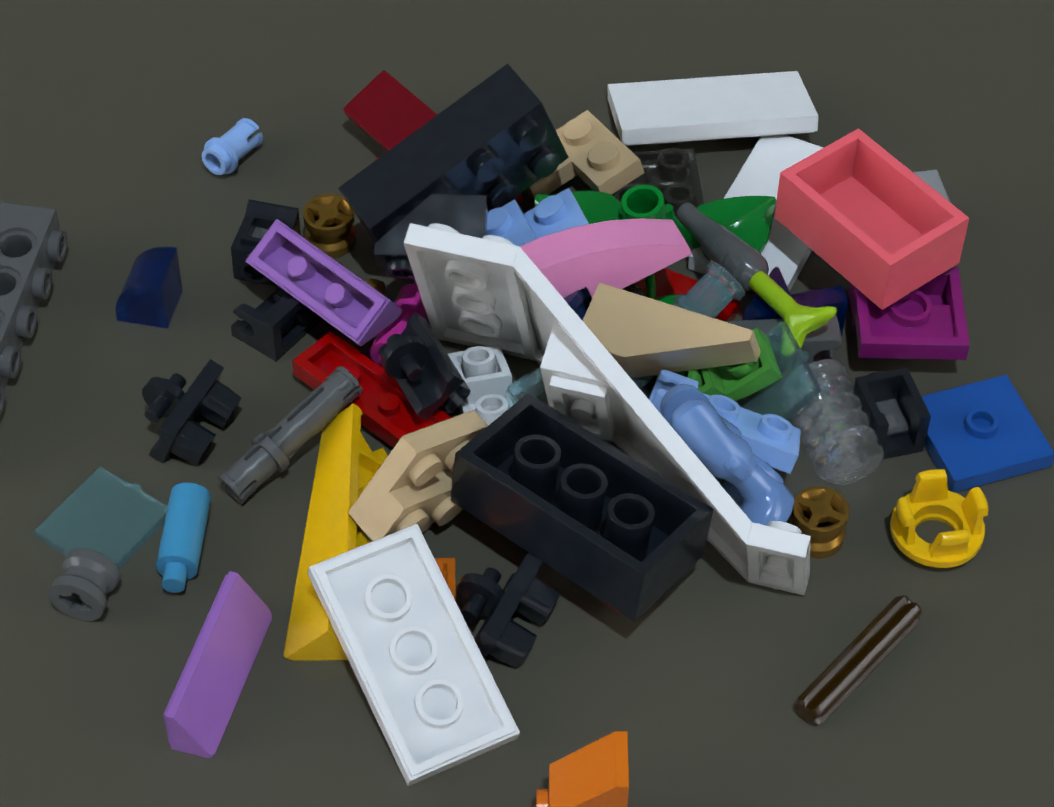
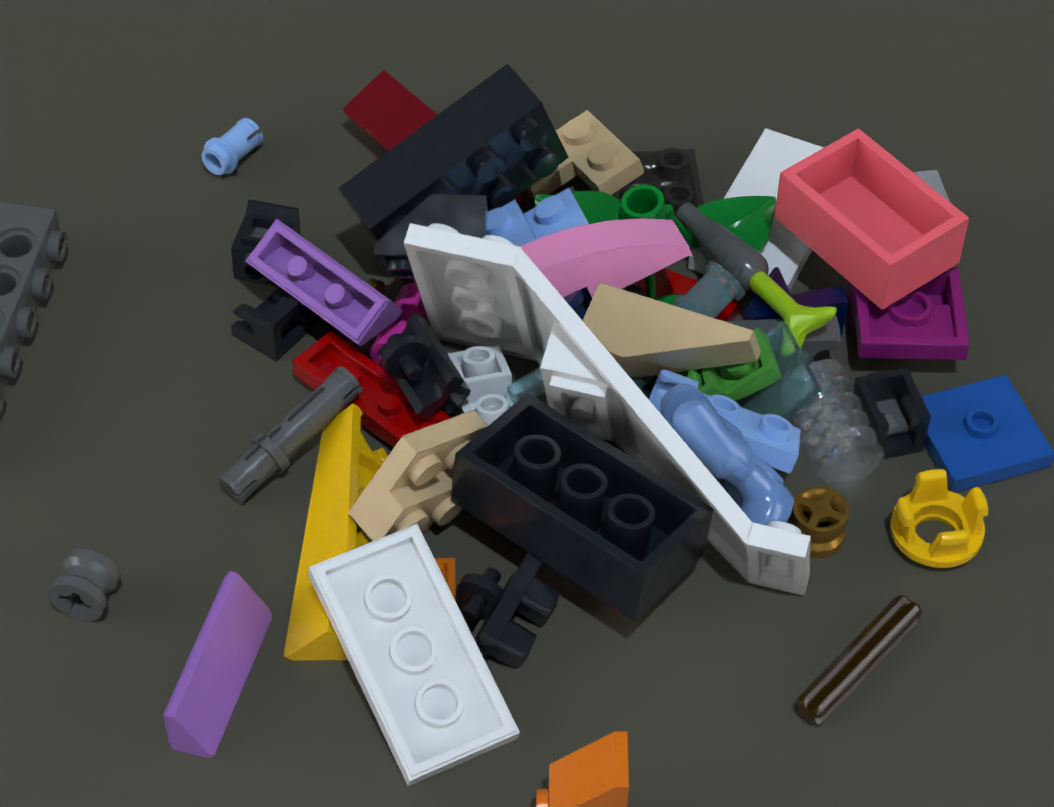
(104, 517): clear light blue piece -> none
(151, 289): clear blue brick -> none
(180, 431): black hips -> none
(183, 535): dark azure cylinder -> none
(330, 224): pearl gold wheel -> none
(711, 108): white tile -> none

